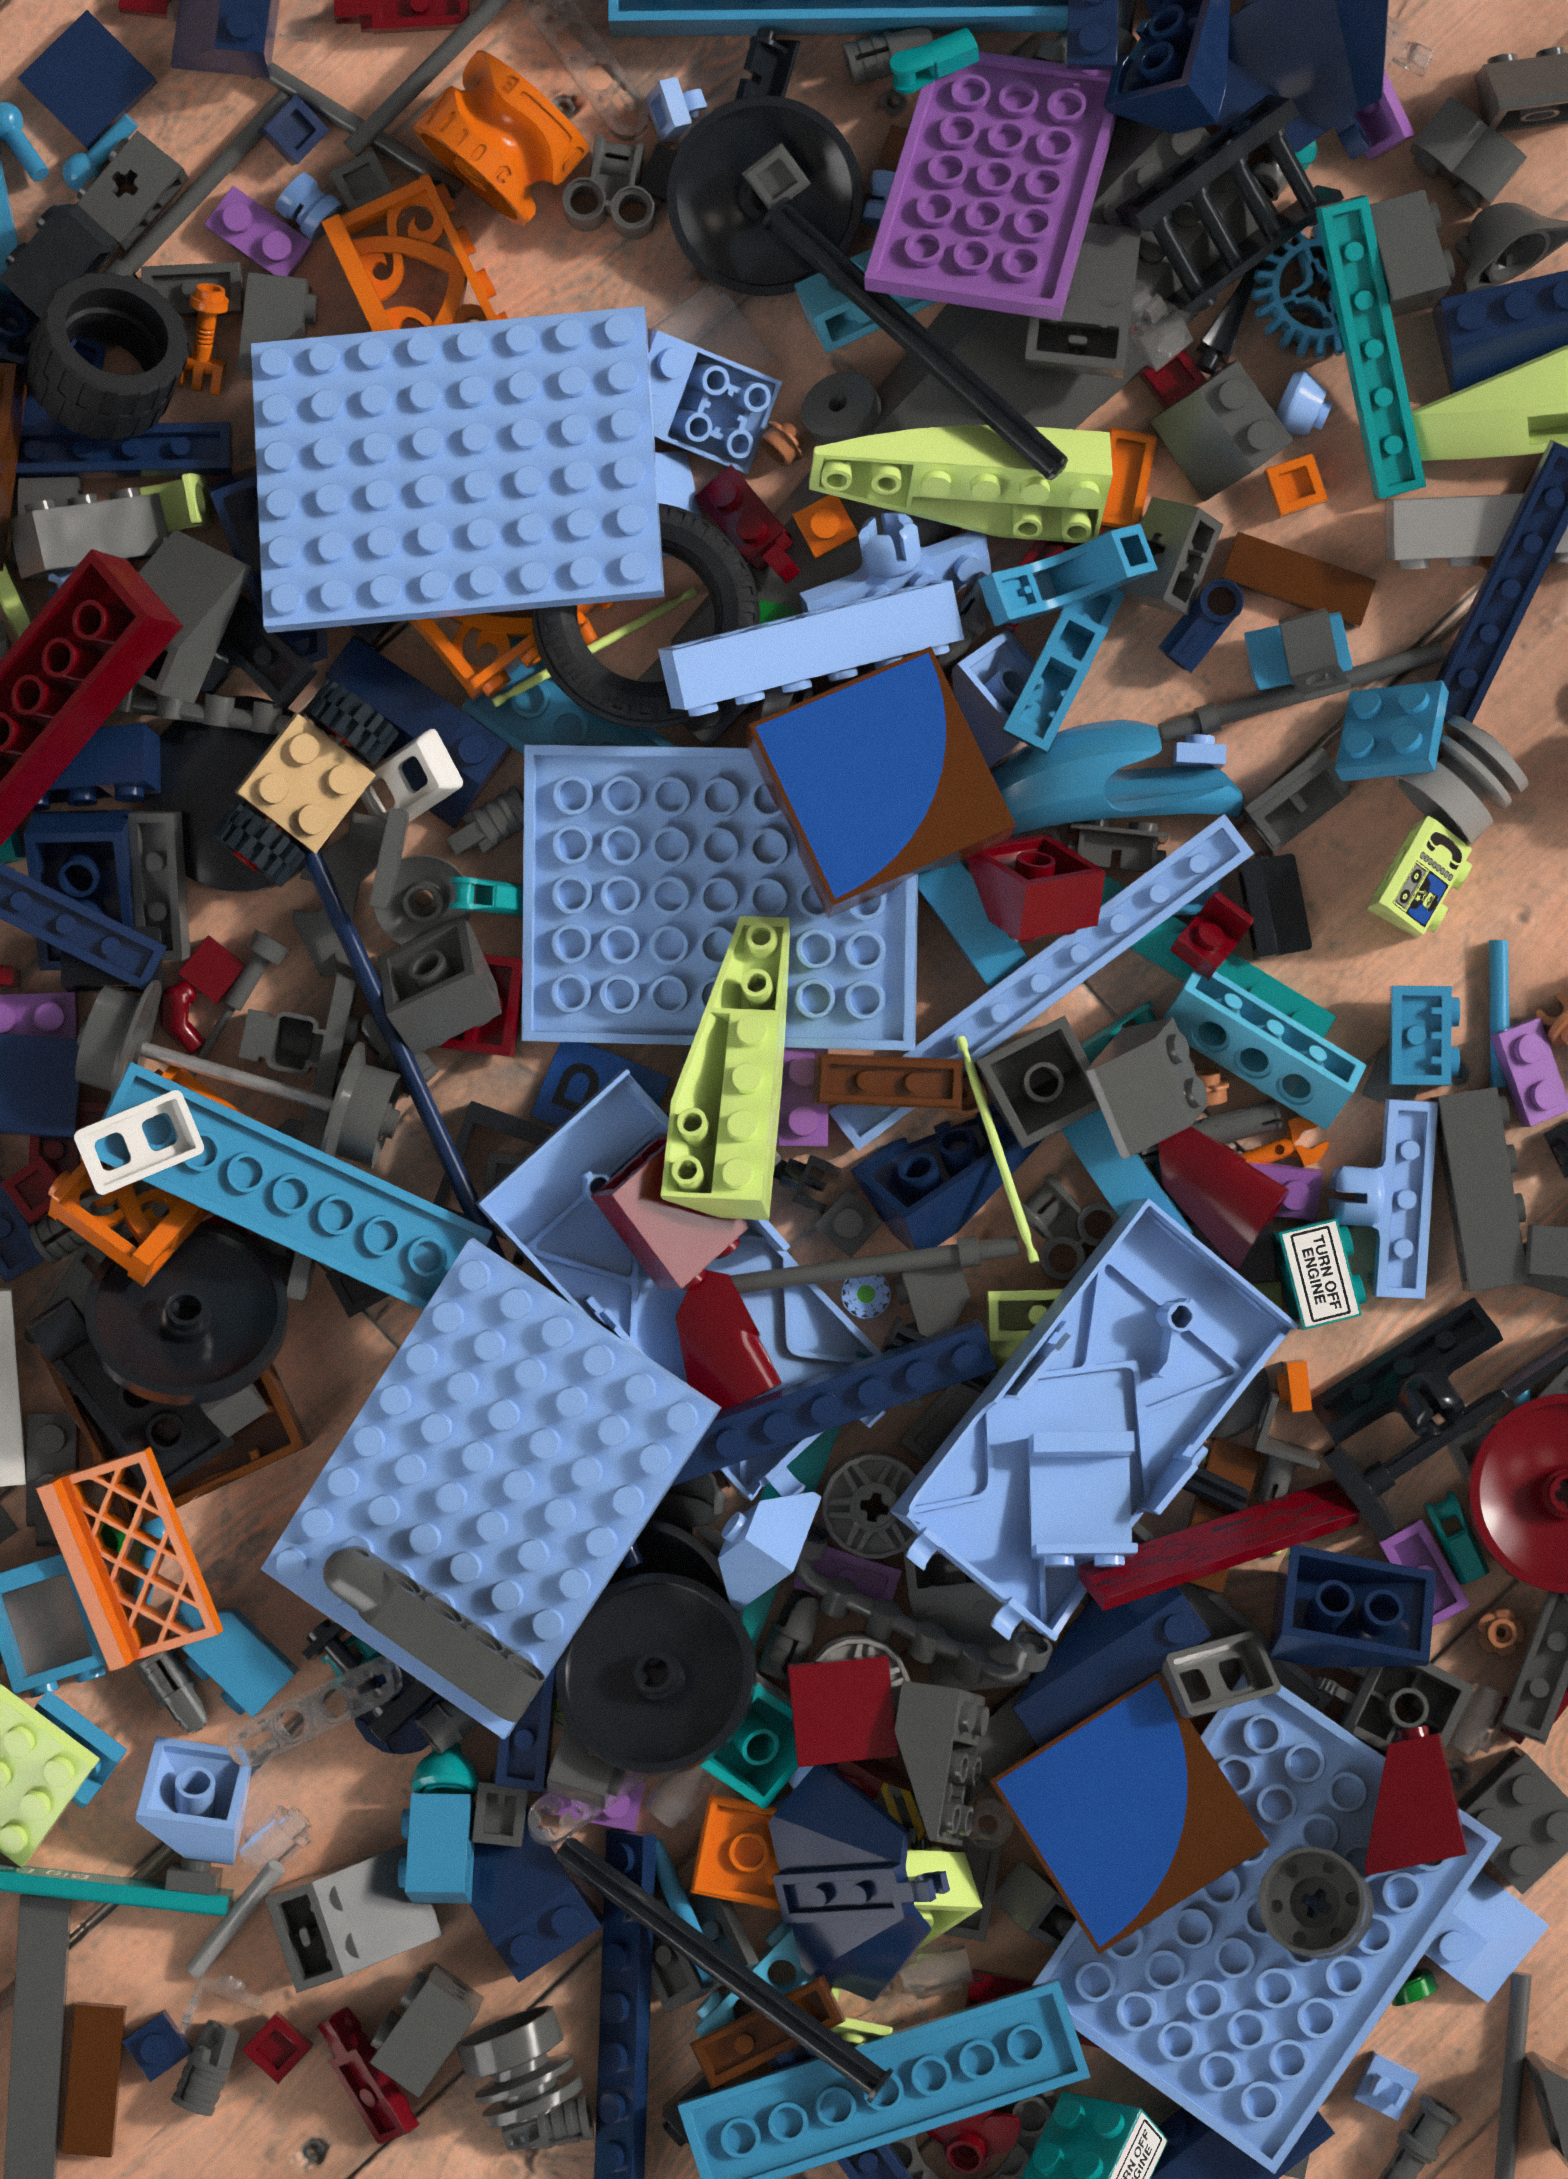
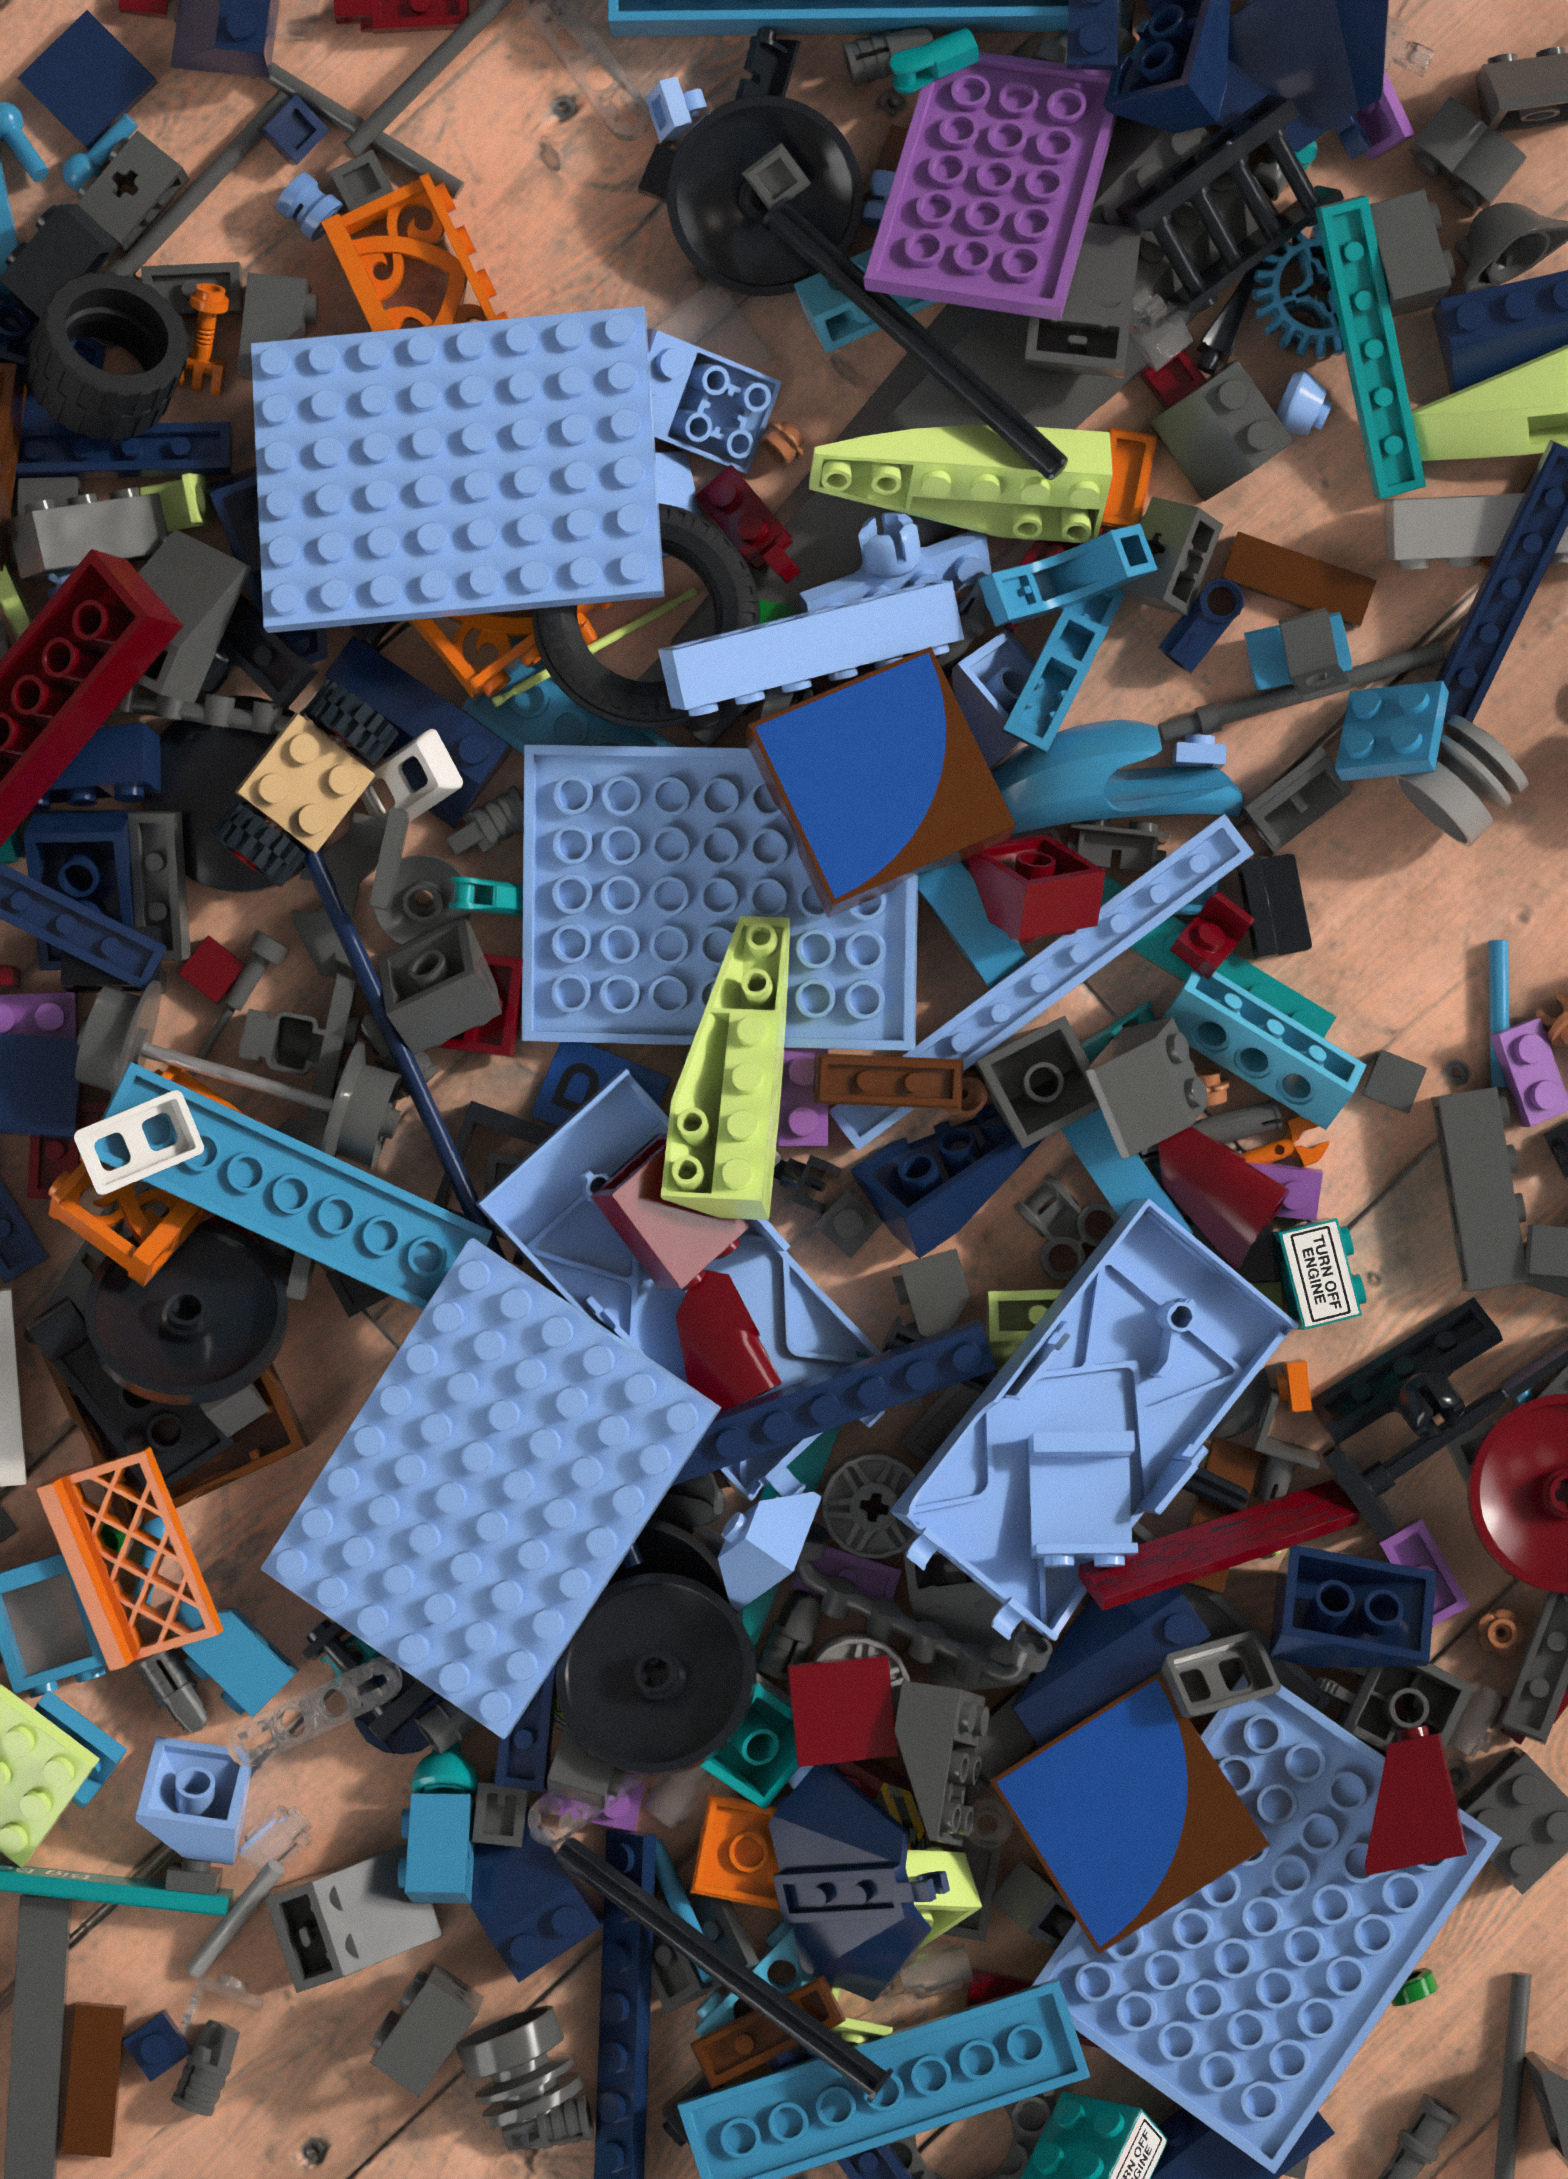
(30, 1188): dark red plate -> none
(50, 1451): dark grey hinge -> none
(71, 1240): dark grey hinge -> none
(175, 1015): dark red arm -> none
(258, 234): medium lavender plate -> none
(277, 2047): dark red plate -> none
(371, 2090): dark red hinge -> none
(434, 1632): dark grey piece -> none
(500, 136): orange piece -> none
(614, 183): dark grey piece -> none
(825, 526): orange plate -> none
(838, 391): dark grey piece -> none
(866, 1296): light blue tile -> none
(967, 1253): dark grey bar -> none
(985, 2134): dark red plate -> none
(997, 1150): yellowish green piece -> none
(1286, 1910): dark grey wheel -> none
(1295, 485): orange plate -> none
(1385, 2085): light blue tile -> none
(1395, 1198): light blue plate -> none
(1420, 878): yellowish green slope -> none
(1422, 1035): dark azure bracket -> none
(1460, 1544): teal bar -> none
(1485, 1937): light blue slope -> none

